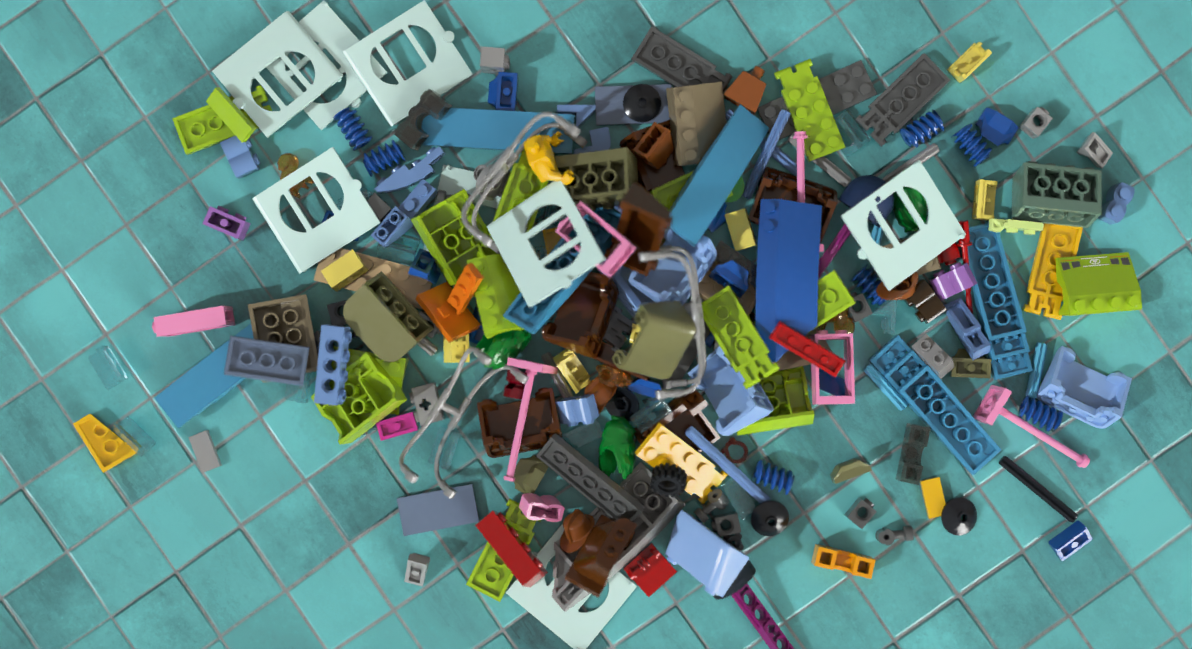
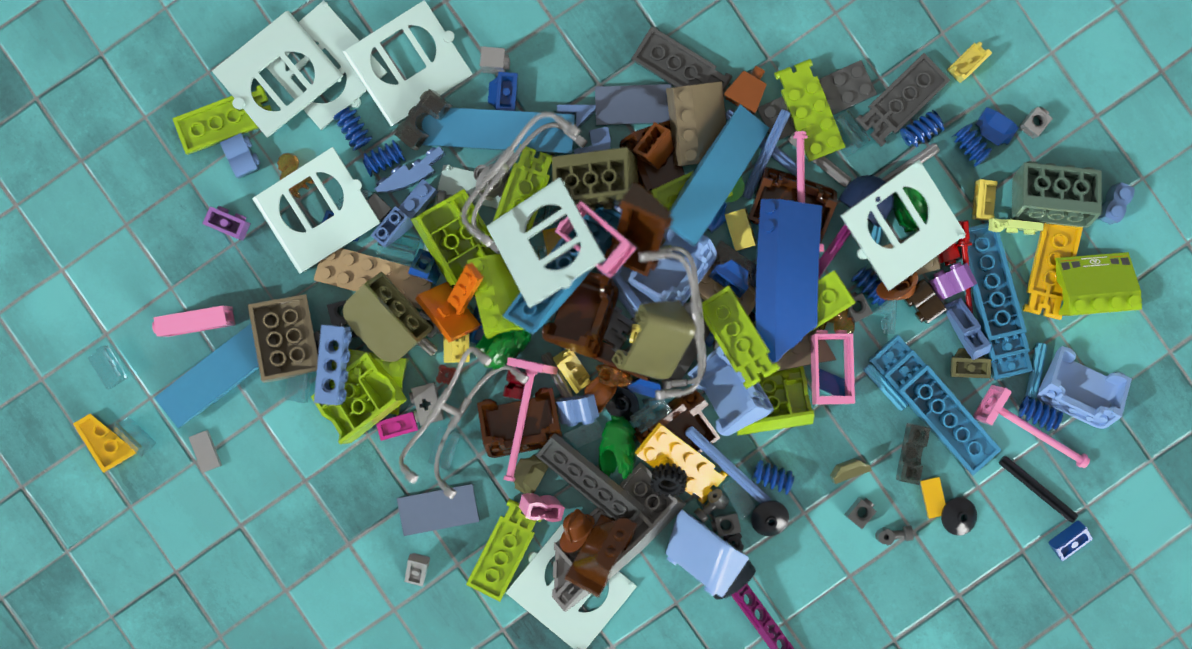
(230, 114): lime tile -> none
(266, 361): sand blue tile -> none
(344, 270): light yellow hinge -> none
(441, 375): none -> clear red plate
(511, 549): red wedge -> none
(542, 159): yellow torso -> none
(639, 112): black dish -> none
(649, 570): red hinge -> none
(732, 441): clear red piece -> none
(807, 349): red tile -> none
(843, 560): light orange arch -> none
(933, 356): light grey brick -> none
(1095, 150): light grey slope -> none

